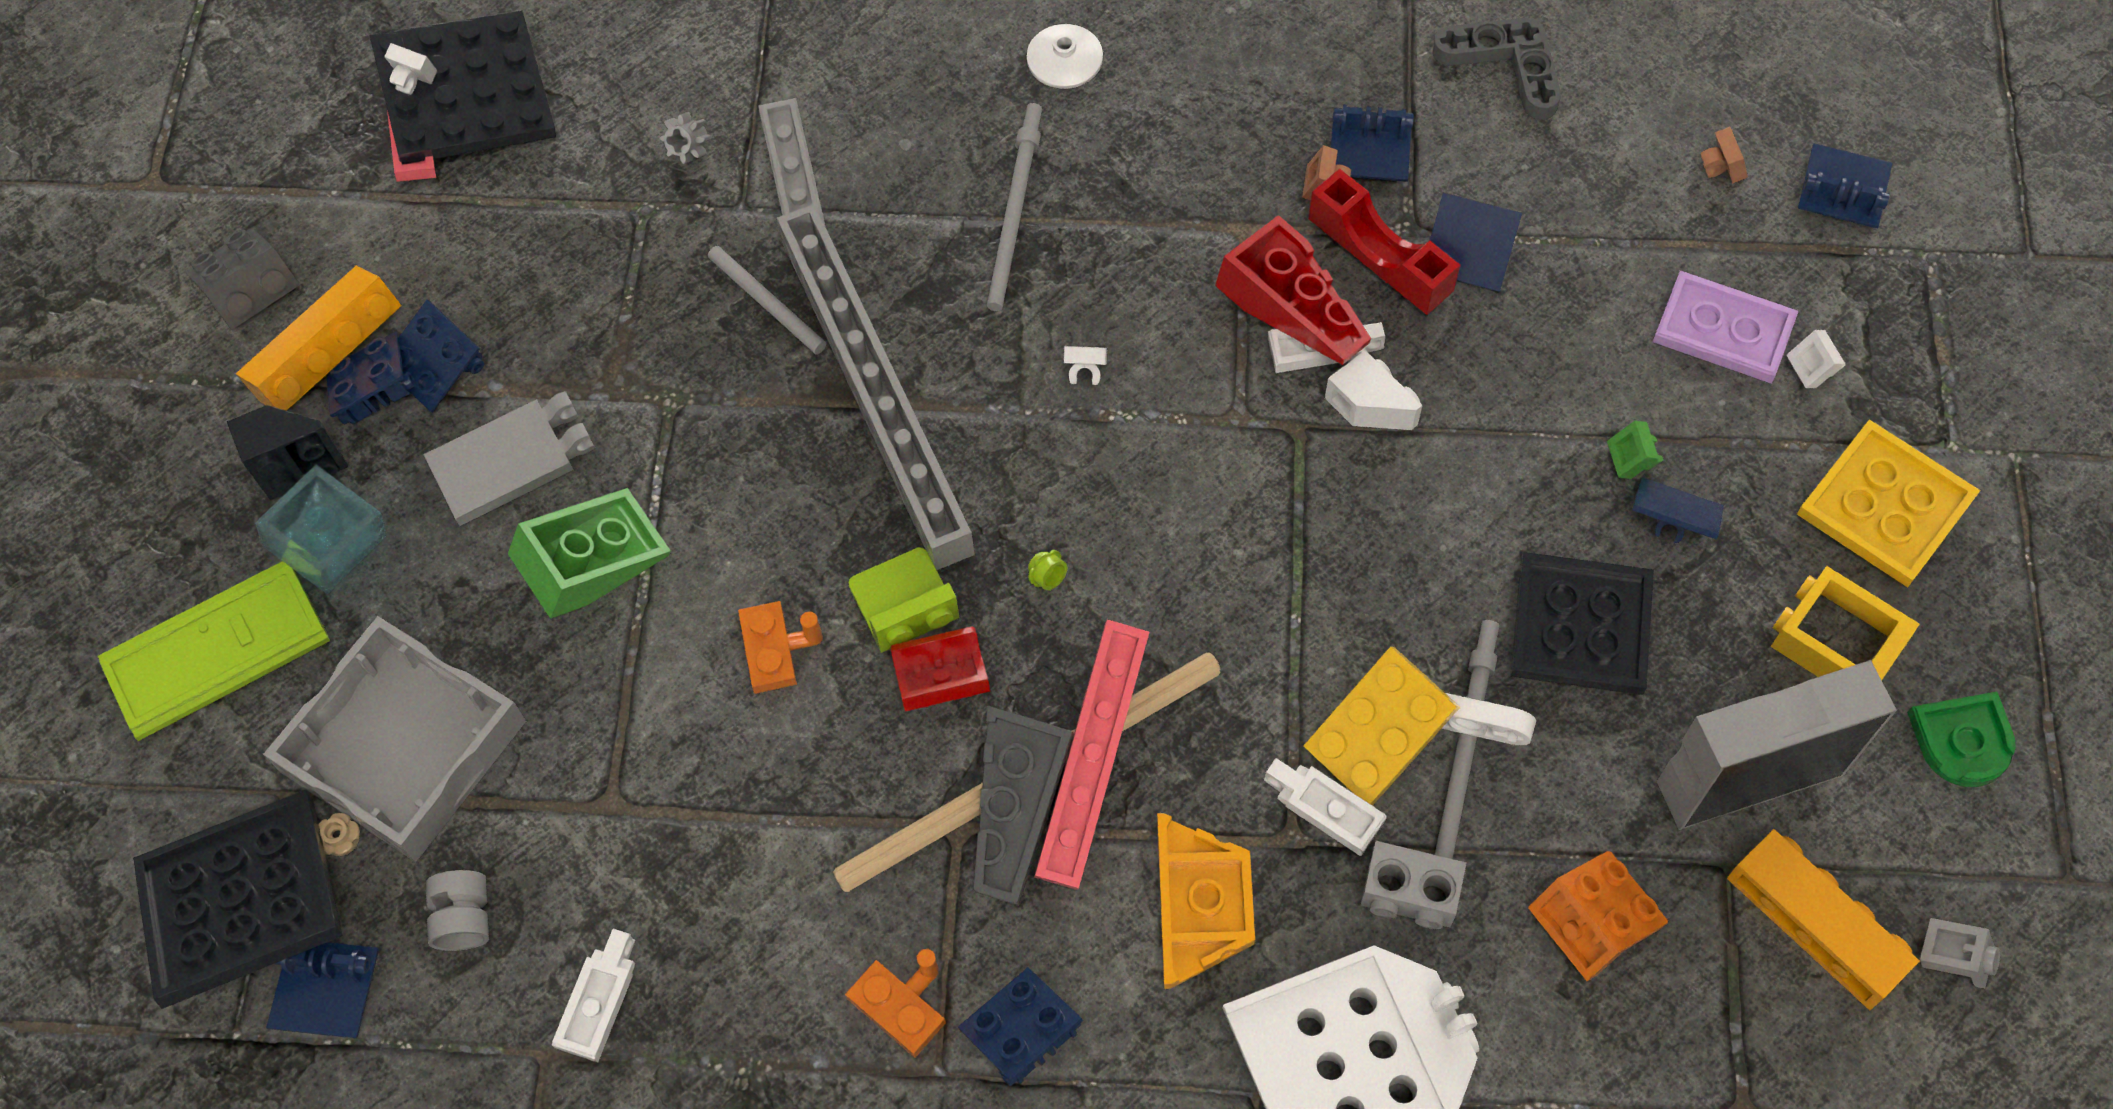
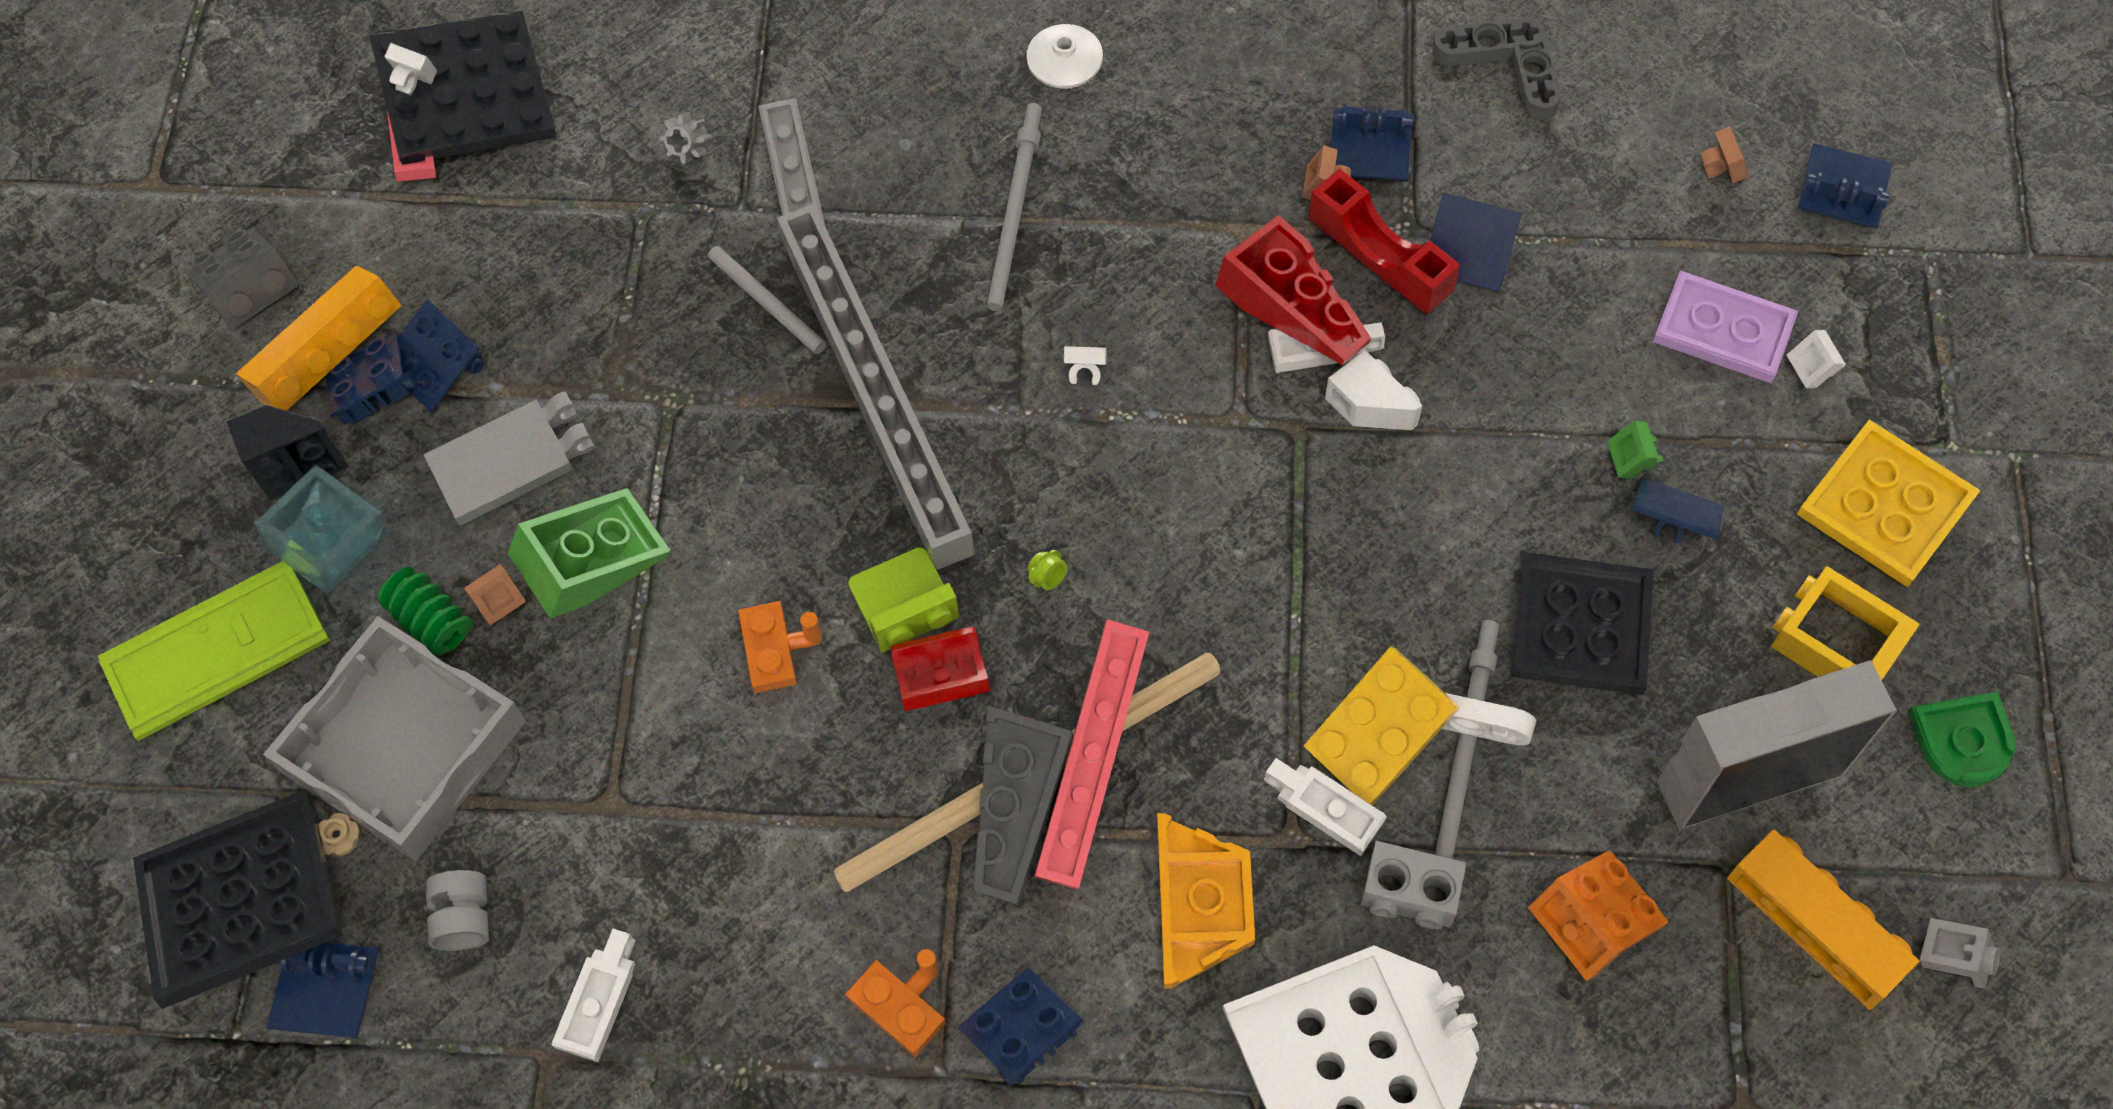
(424, 611): none -> green piece
(495, 594): none -> nougat tile

